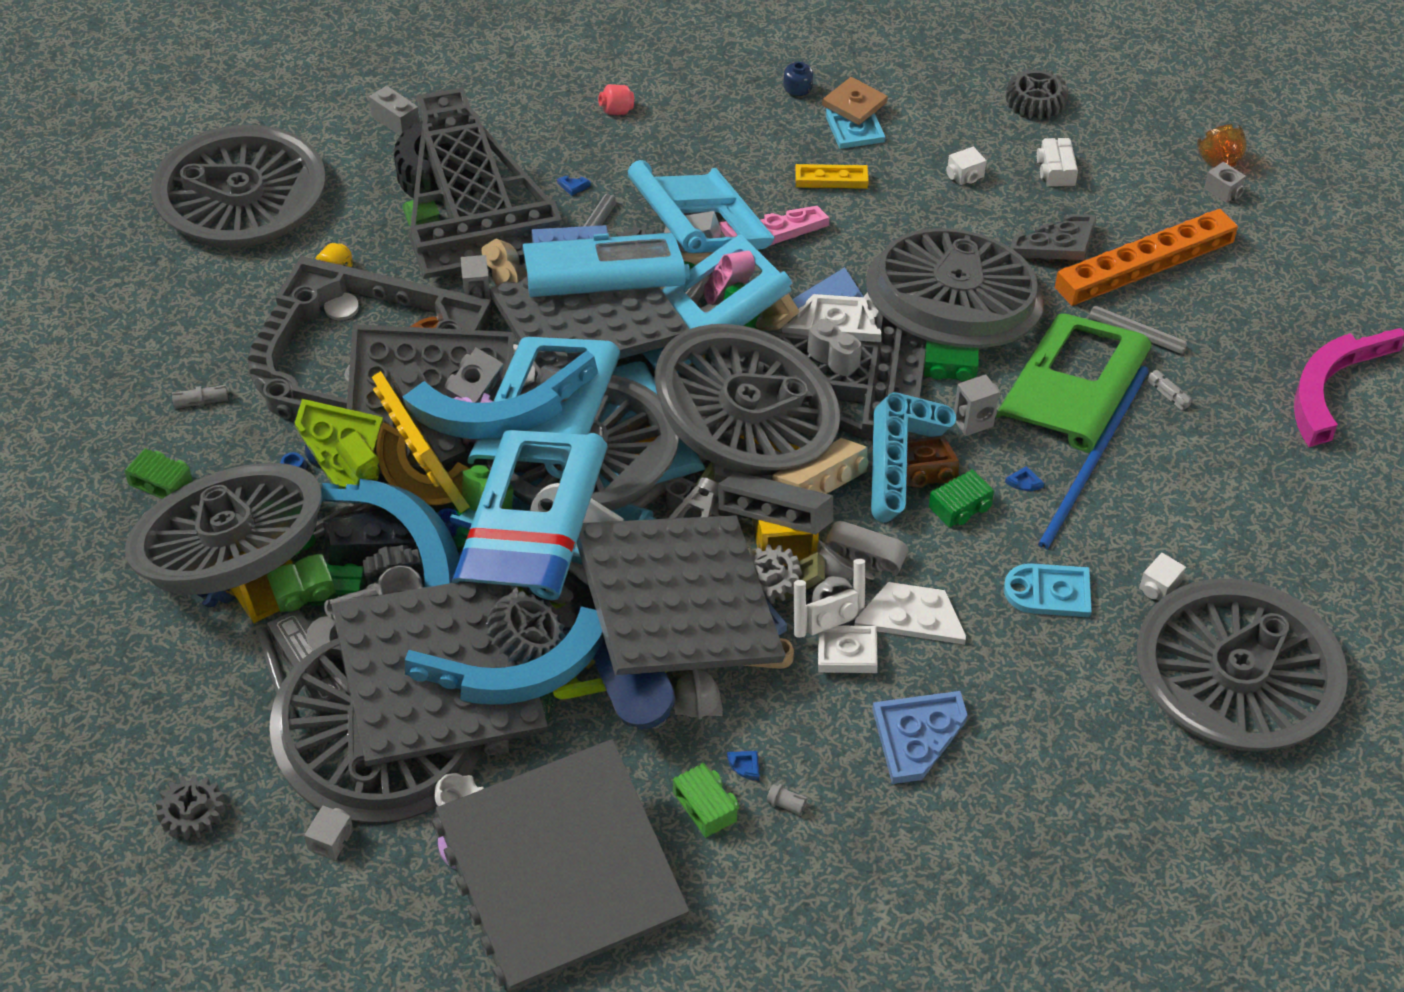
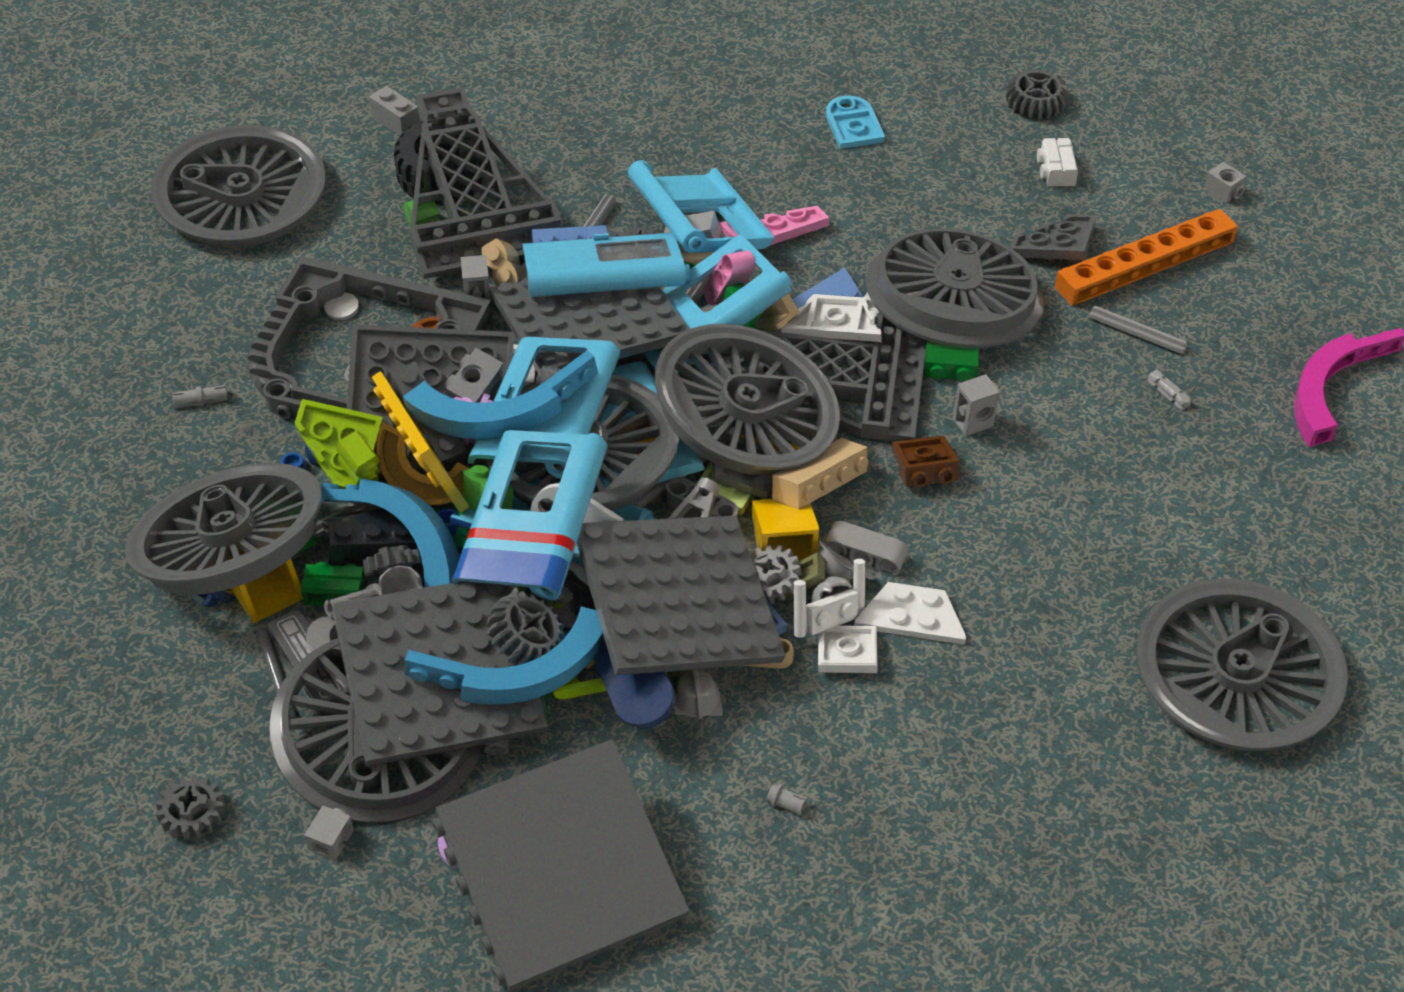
(157, 474): bright green brick -> none
(301, 583): bright green brick -> none
(336, 254): yellow head -> none
(453, 787): white hair -> none
(573, 185): blue tile -> none
(616, 99): coral head -> none
(705, 799): bright green brick -> none
(745, 763): blue tile -> none
(776, 502): dark grey brick -> none
(798, 79): dark blue head -> none
(831, 176): yellow plate -> none
(834, 347): light grey brick -> none
(854, 100): medium nougat plate -> none
(892, 421): medium azure beam -> none
(917, 732): medium blue plate -> none
(961, 498): green brick -> none
(966, 166): white brick -> none
(1024, 479): blue tile -> none
(1050, 589): medium azure tile -> none
(1068, 401): bright green piece -> none
(1092, 459): blue piece -> none
(1162, 577): white brick -> none
(1223, 145): clear orange cylinder -> none

